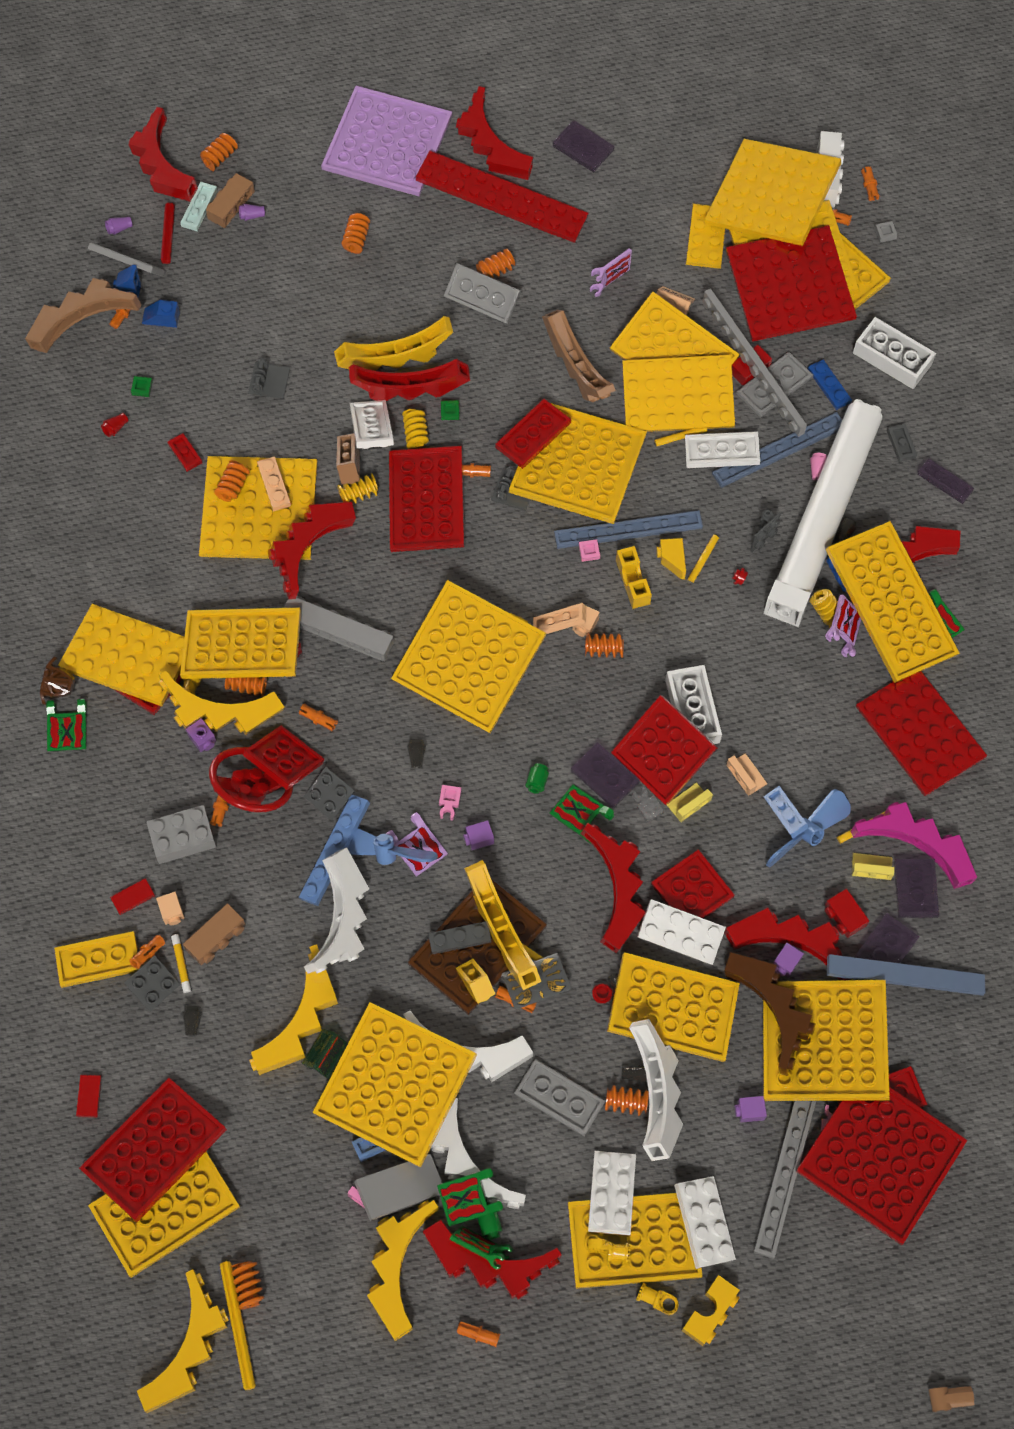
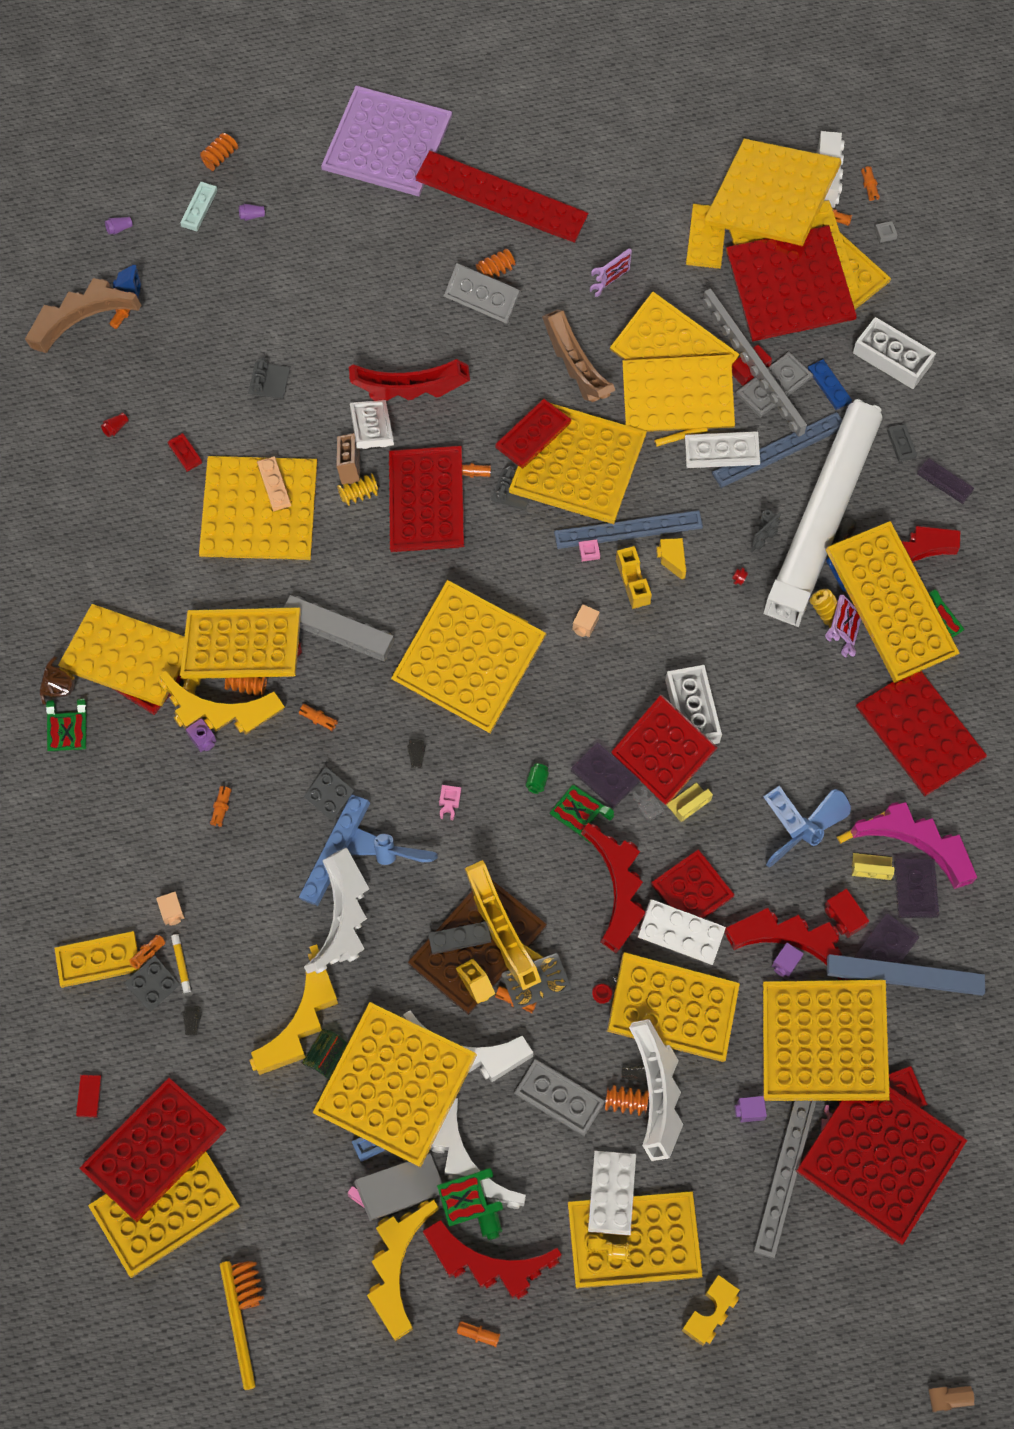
(126, 259): light grey tile -> none
(132, 896): red tile -> none
(141, 386): green plate -> none
(162, 314): blue slope -> none
(163, 177): red arch -> none
(167, 233): red axle -> none
(176, 1379): yellow arch -> none
(181, 834): light grey brick -> none
(214, 935): medium nougat brick -> none
(228, 199): medium nougat brick -> none
(231, 481): orange piece -> none
(246, 786): red piece -> none
(283, 757): red plate -> none
(318, 521): red arch -> none
(355, 233): orange piece -> none
(395, 353): yellow arch -> none
(415, 428): yellow piece -> none
(419, 839): lavender flag -> none
(450, 410): green plate -> none
(479, 835): medium lavender brick -> none
(481, 1245): green flag -> none
(499, 156): red arch -> none
(561, 618): light nougat plate -> none
(583, 146): clear purple plate -> none
(604, 645): orange piece -> none
(656, 1298): yellow connector -> none
(676, 299): light nougat panel -> none
(703, 558): yellow bar -> none
(704, 1222): white plate -> none
(746, 773): light nougat panel -> none
(761, 979): reddish brown arch -> none
(817, 462): bright pink cone -> none

